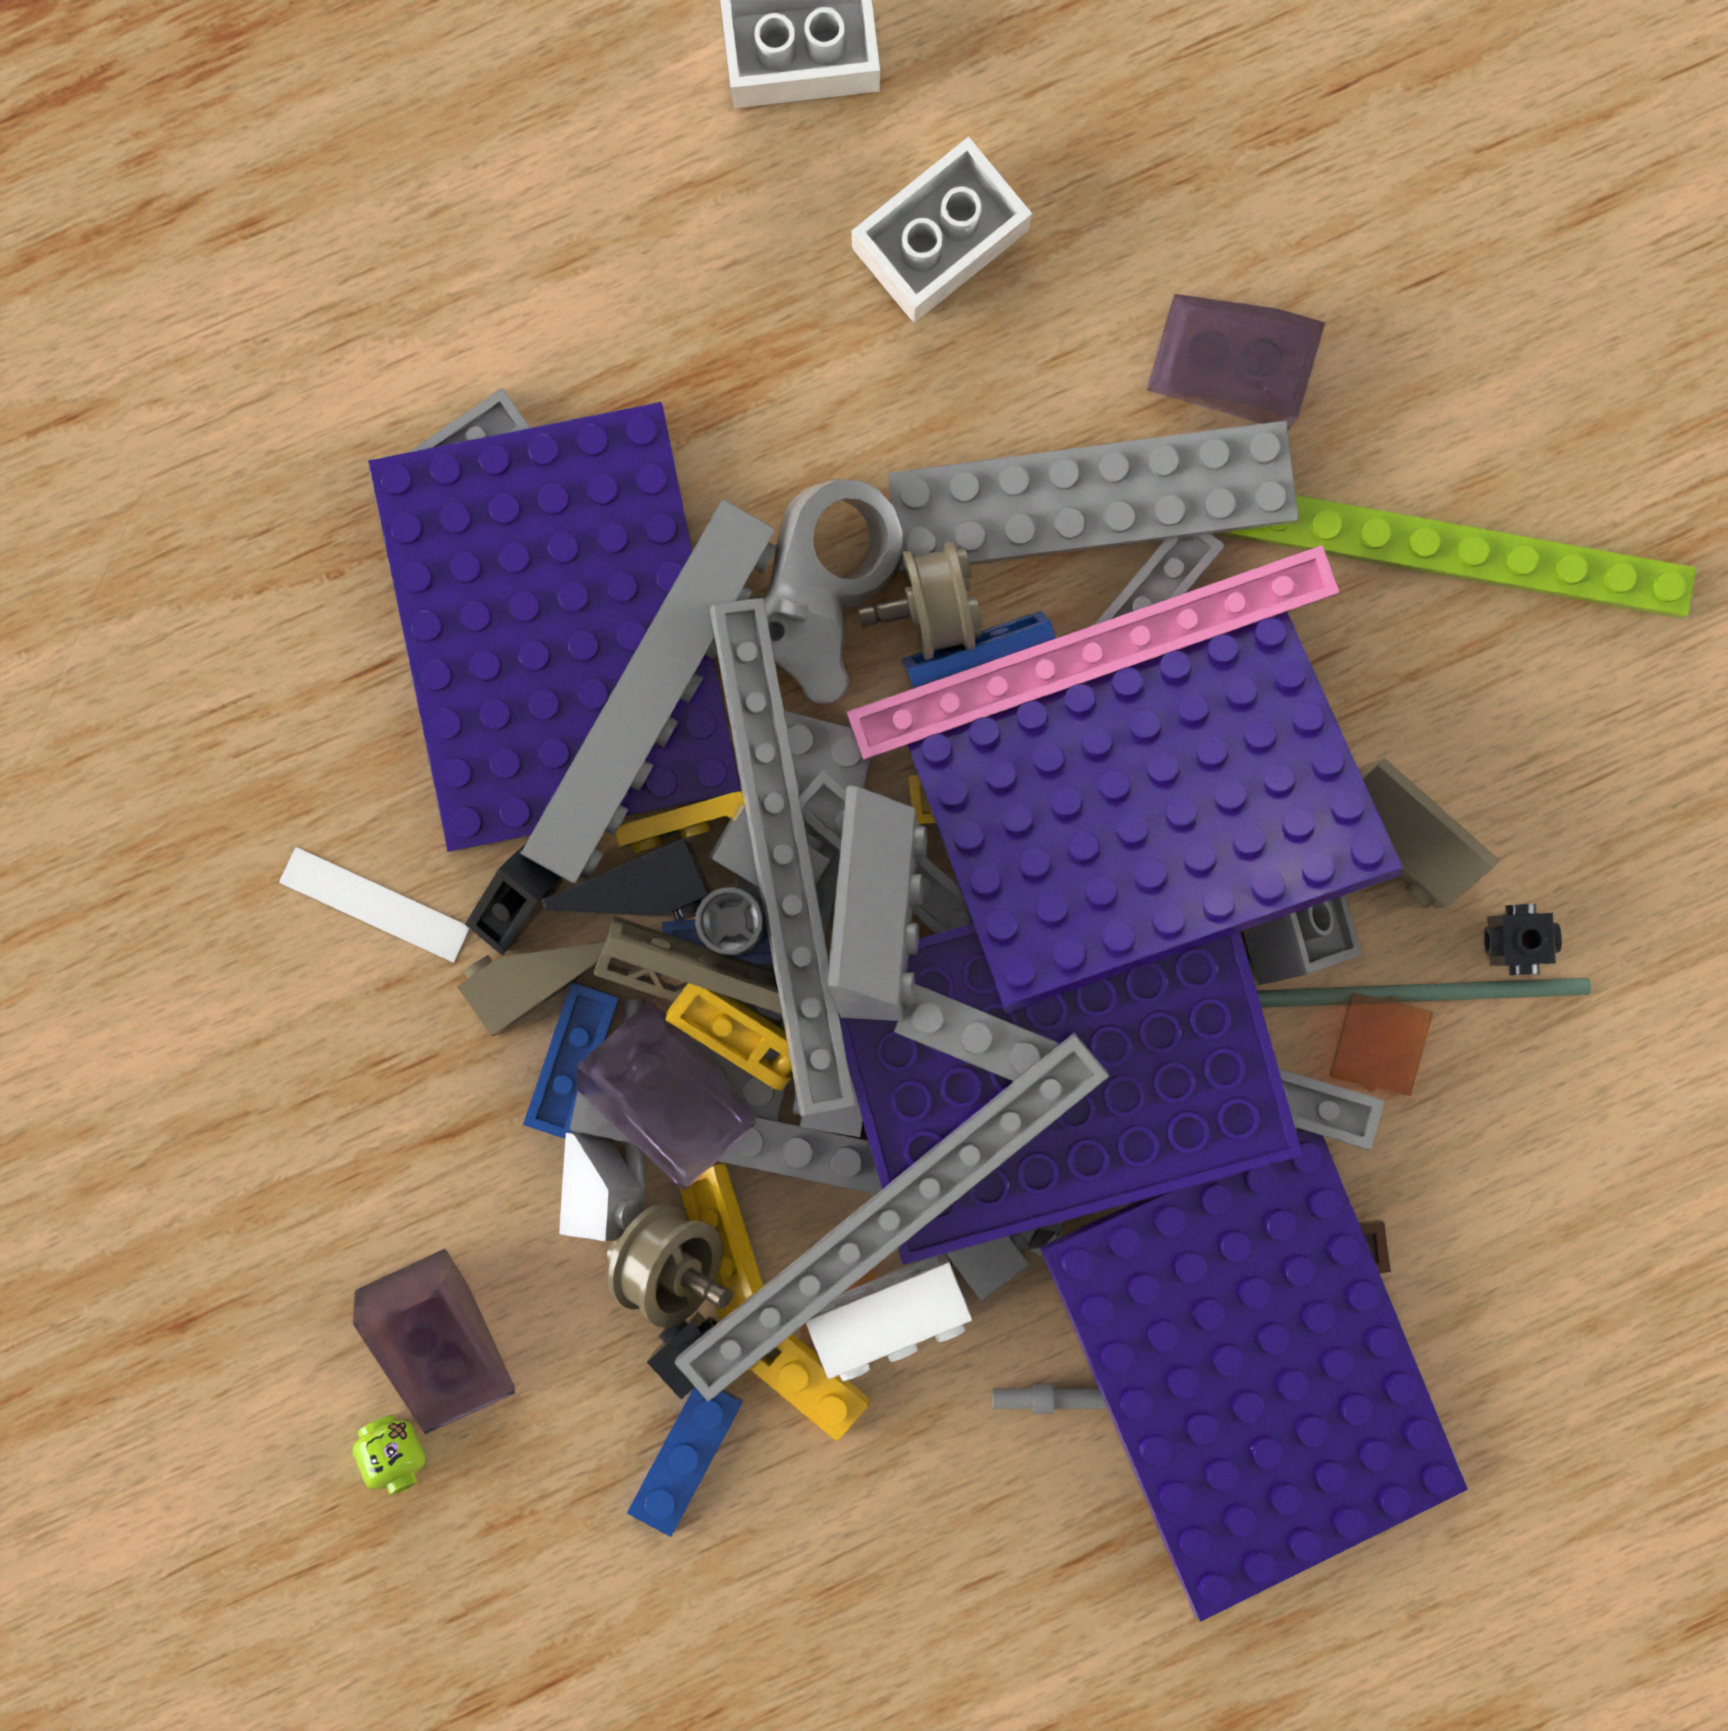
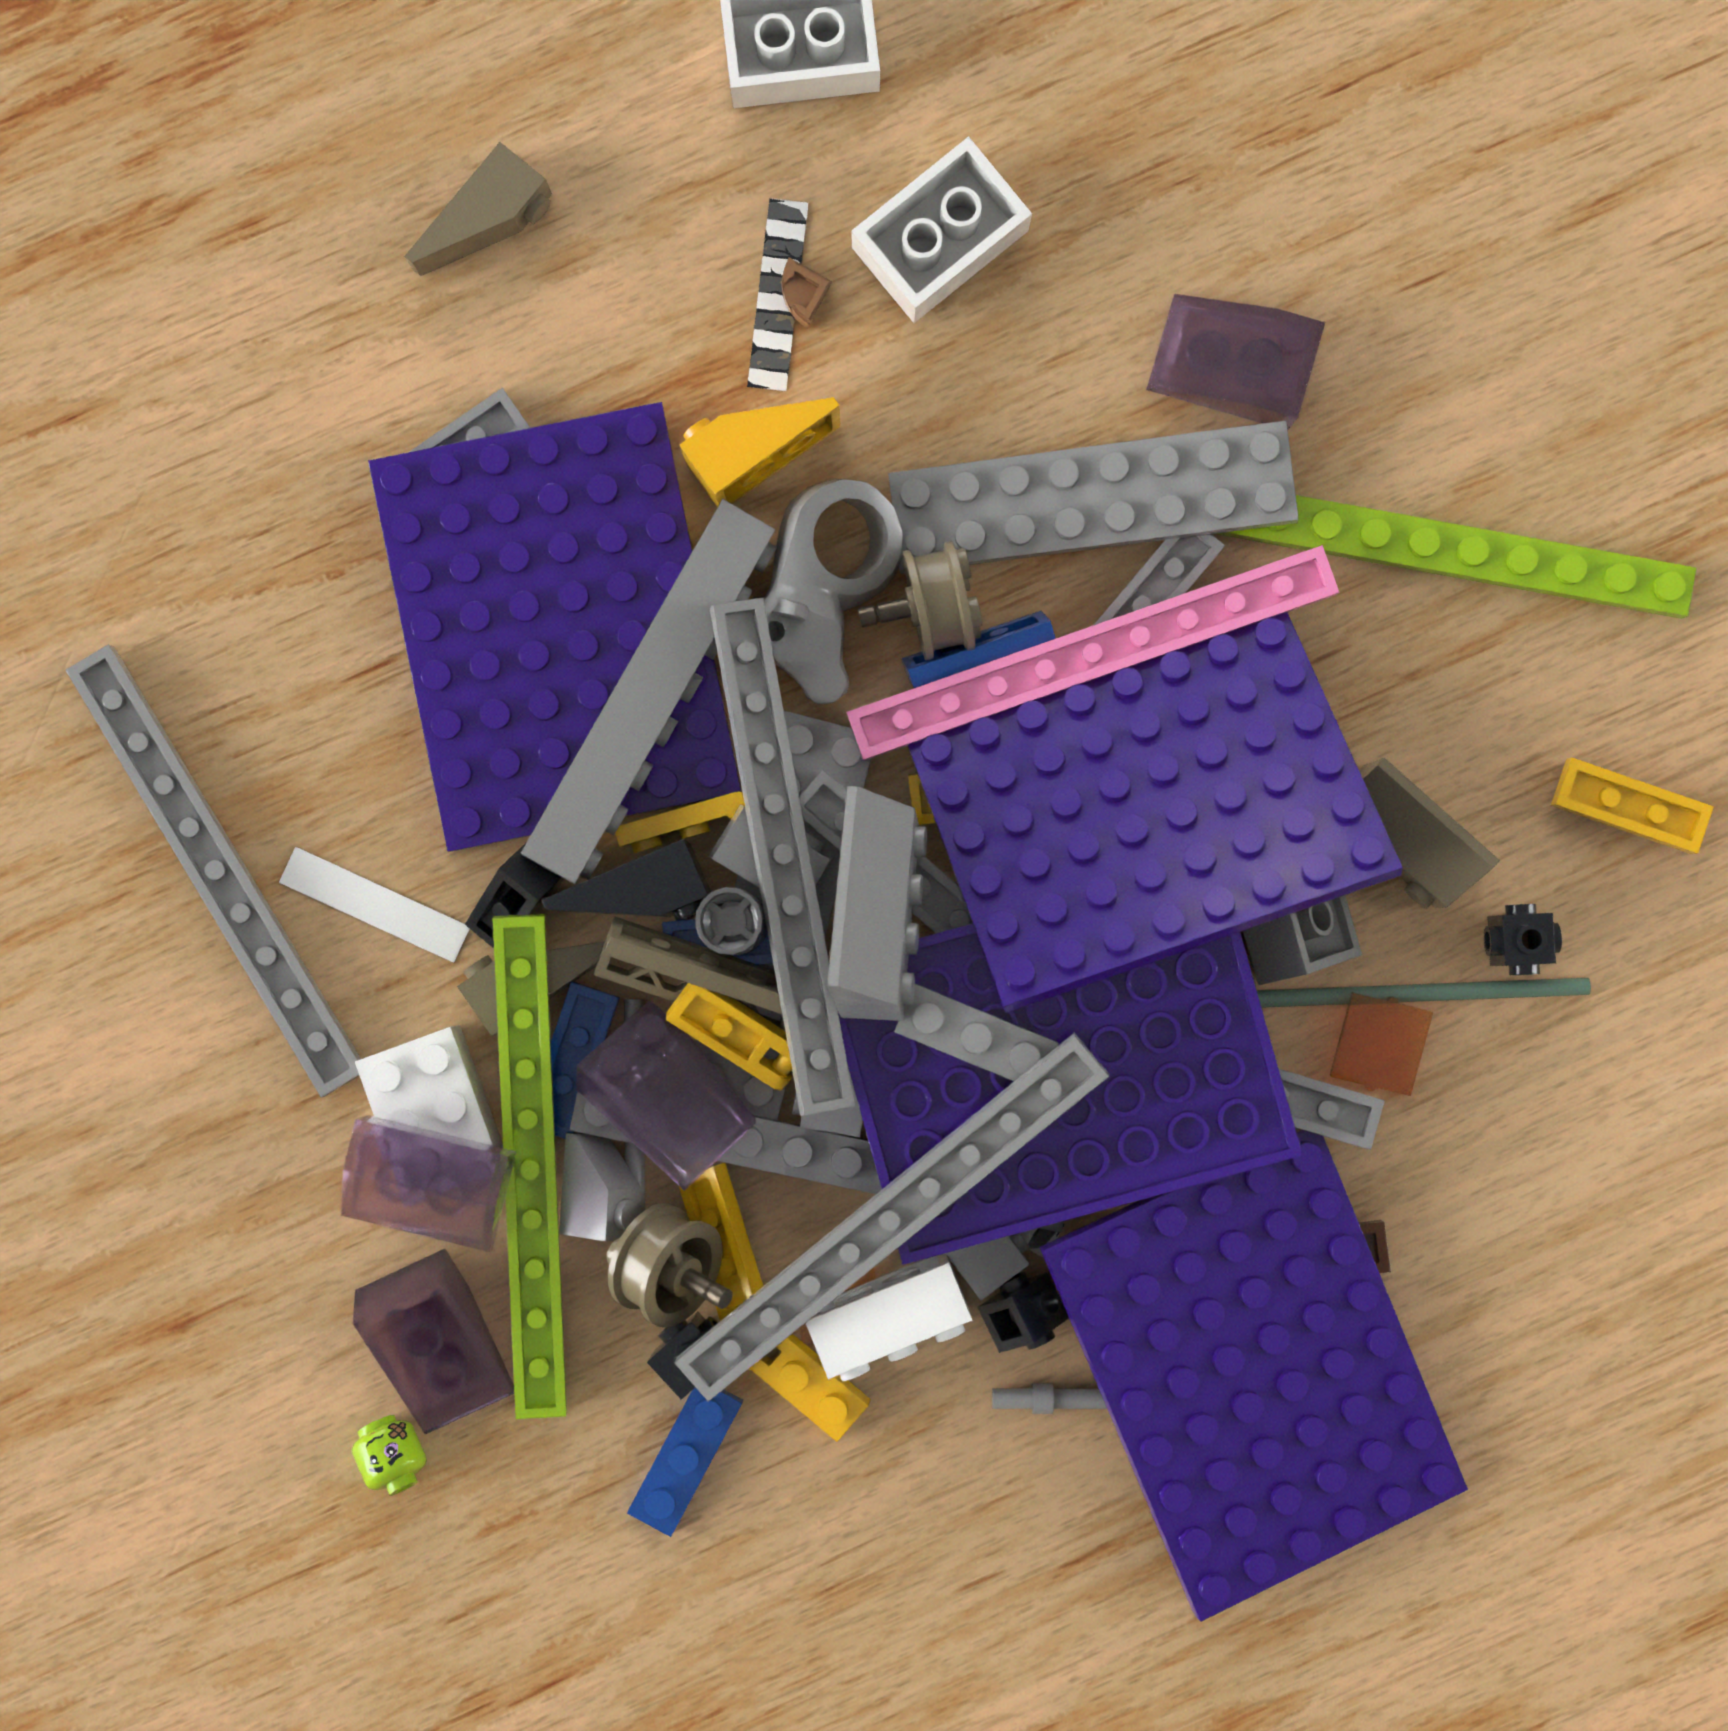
(216, 869): none -> light grey plate
(425, 1182): none -> slope
(430, 1087): none -> white brick
(487, 209): none -> dark tan slope
(532, 1187): none -> lime plate
(752, 445): none -> yellow slope
(773, 320): none -> sticker
(803, 291): none -> medium nougat tile
(1024, 1312): none -> black brick
(1632, 806): none -> yellow plate

